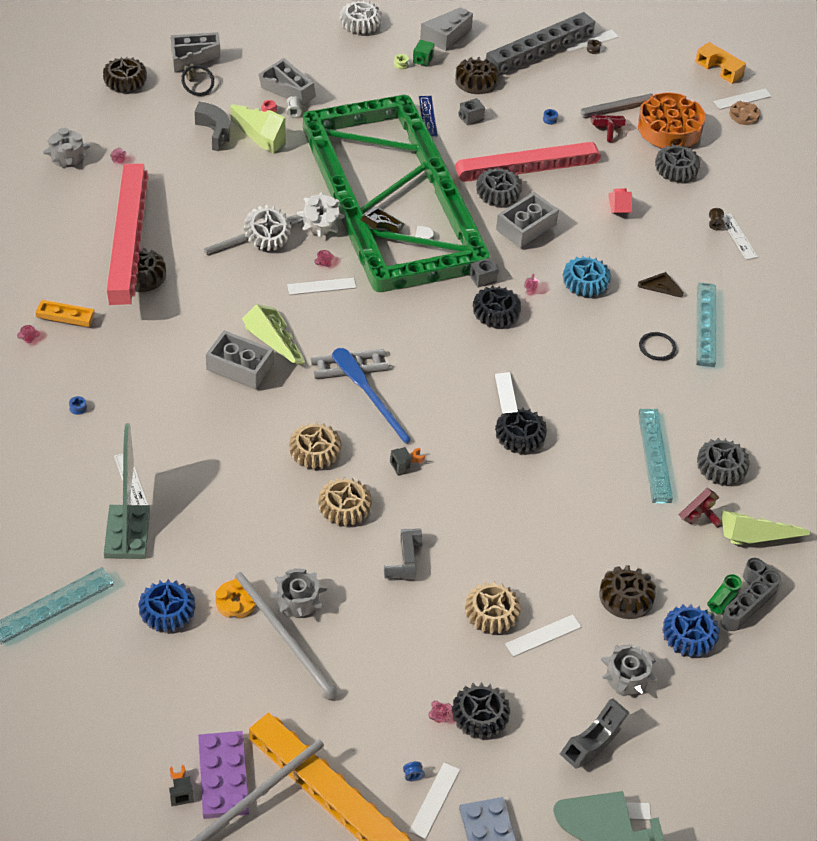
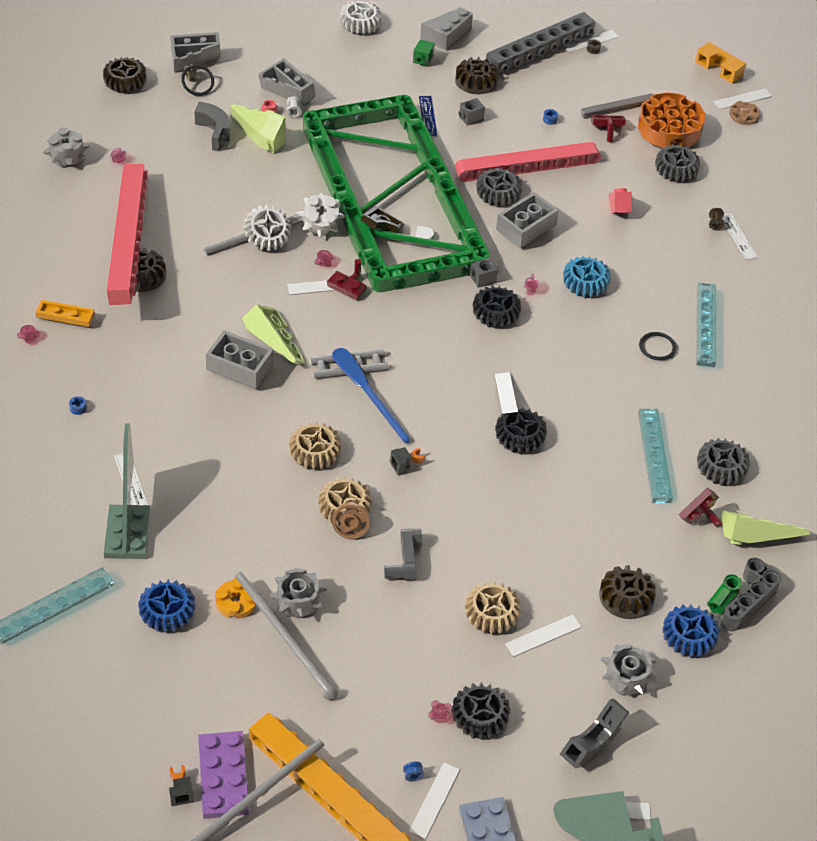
(348, 285): none -> dark red plate
(351, 520): none -> medium nougat wheel
(401, 61): yellowish green bush -> none
(661, 283): dark brown tile -> none

